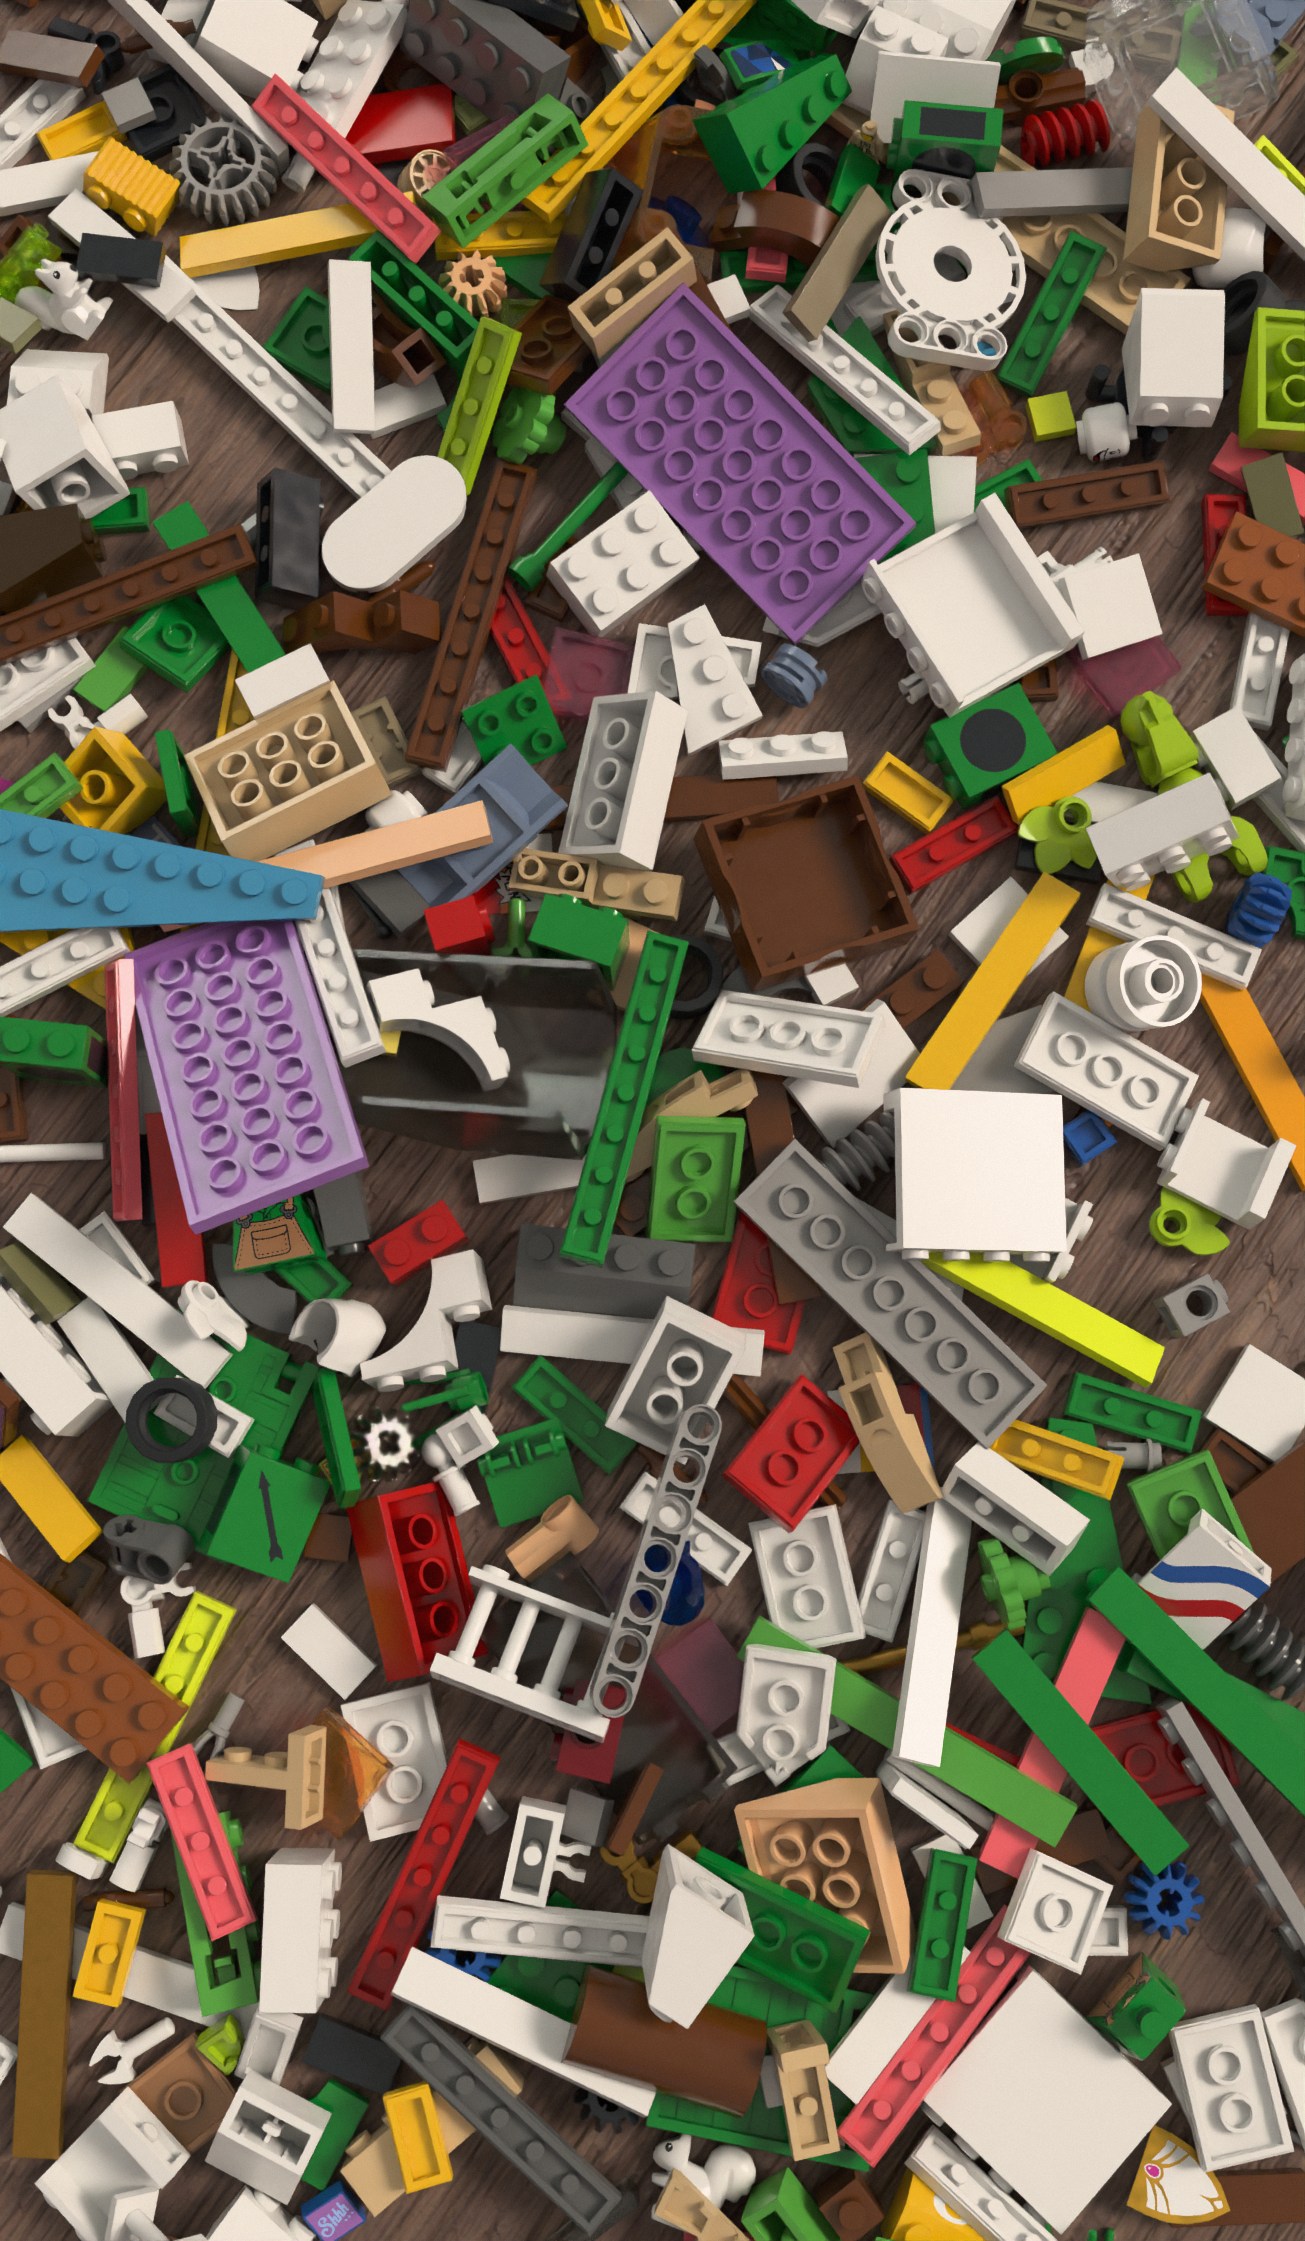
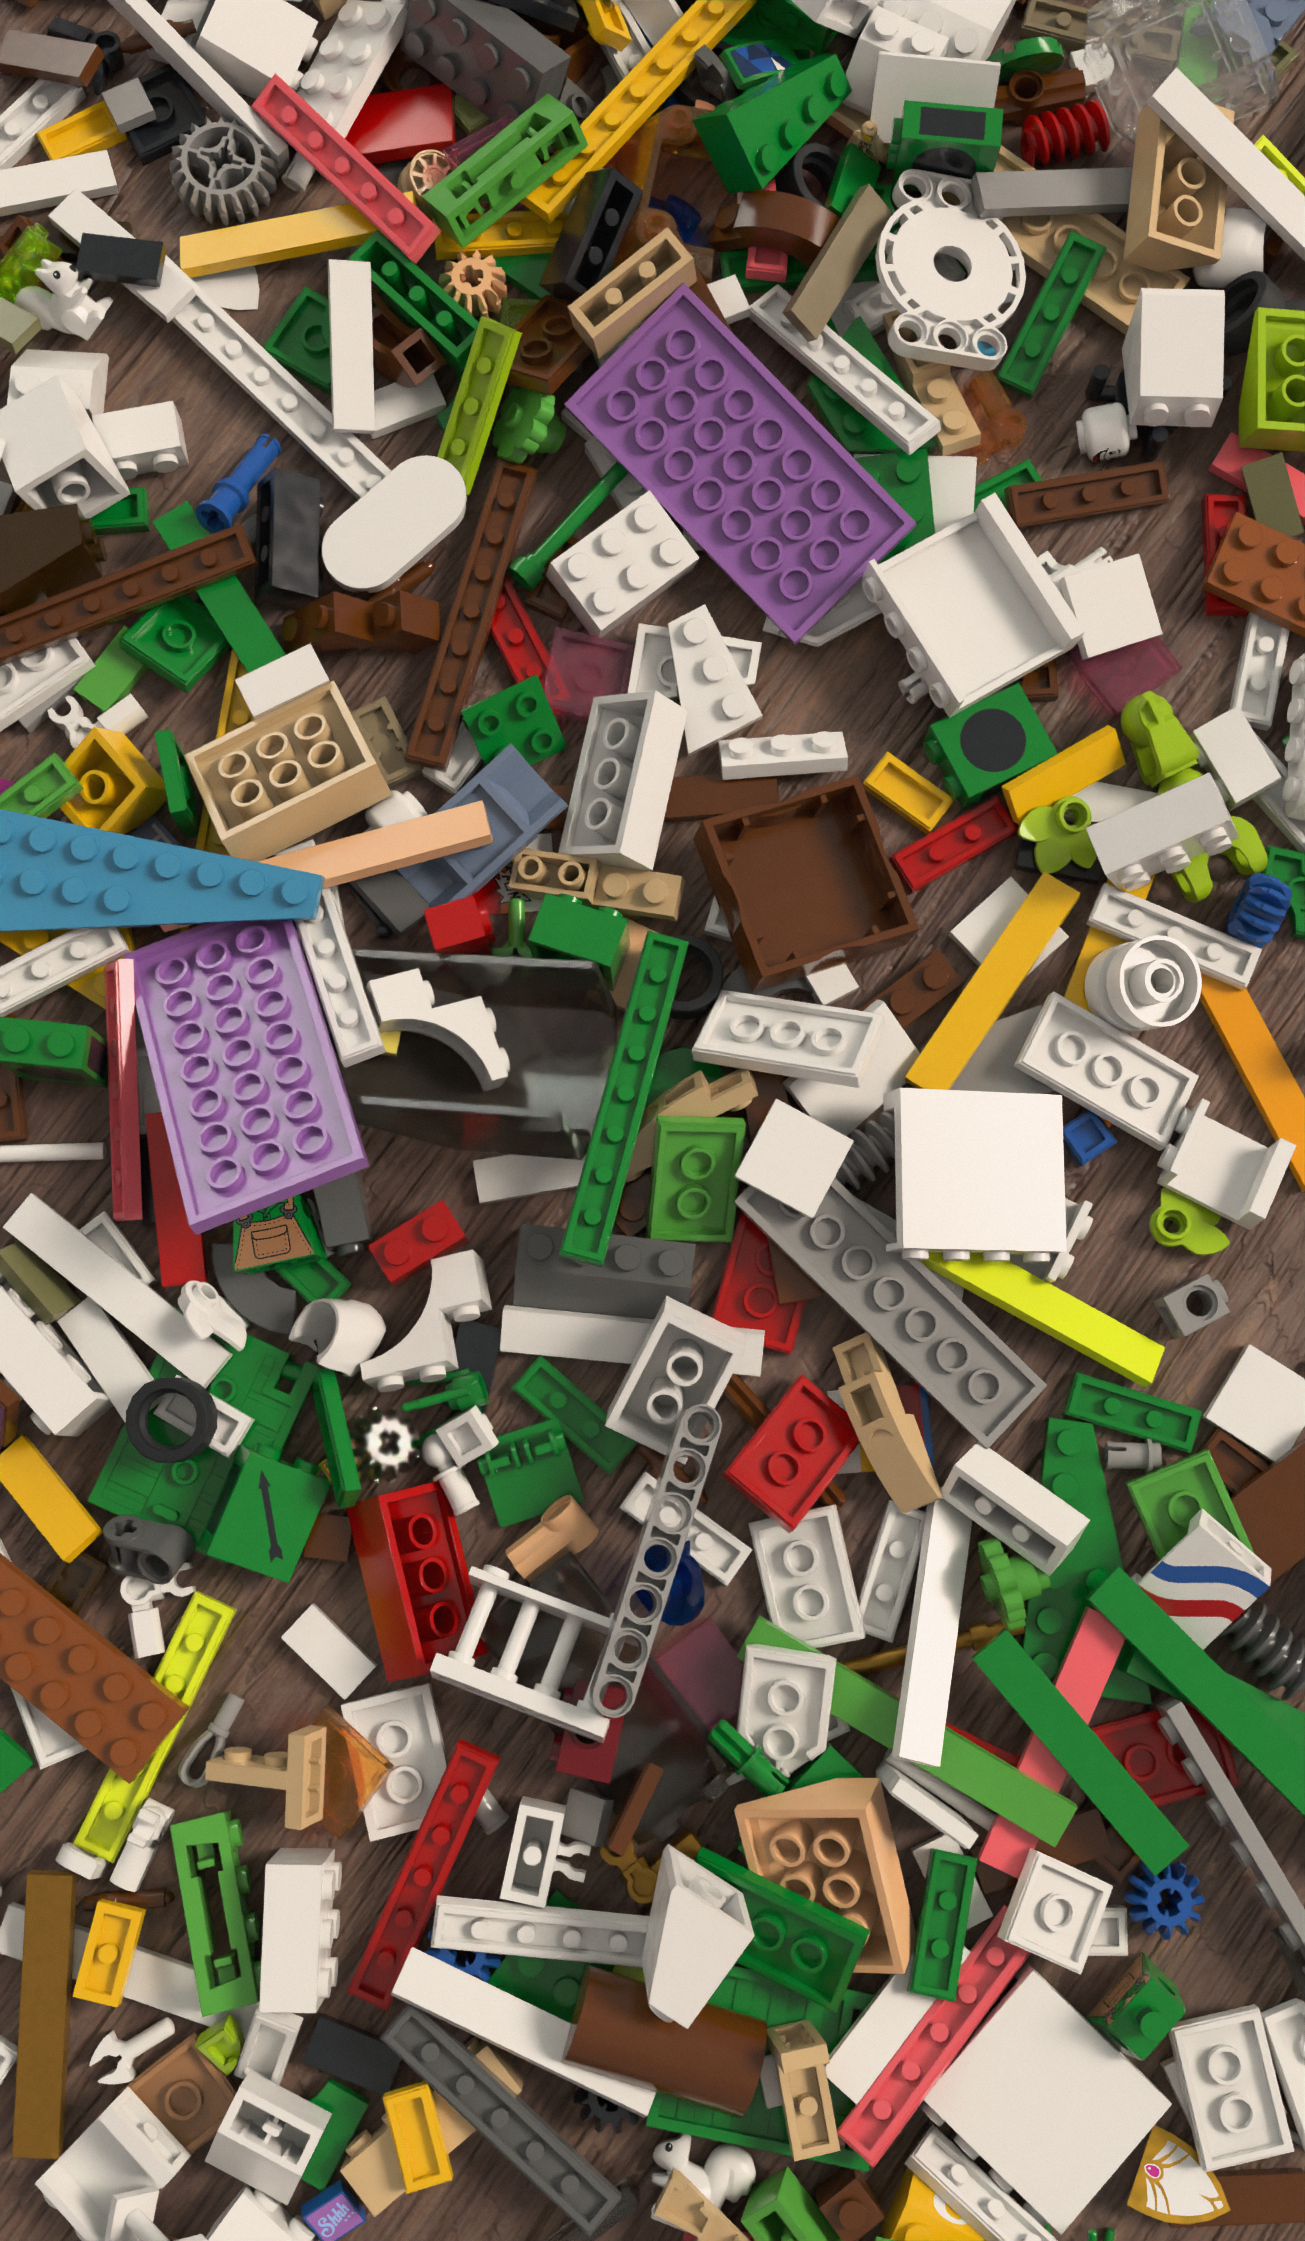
(131, 187): yellow brick -> none
(202, 1841): coral tile -> none
(231, 493): none -> blue pin
(747, 1759): none -> green axle
(793, 675): sand blue wheel -> none
(793, 1158): none -> white tile
(1050, 416): neon yellow tile -> none
(1060, 1458): yellow tile -> none

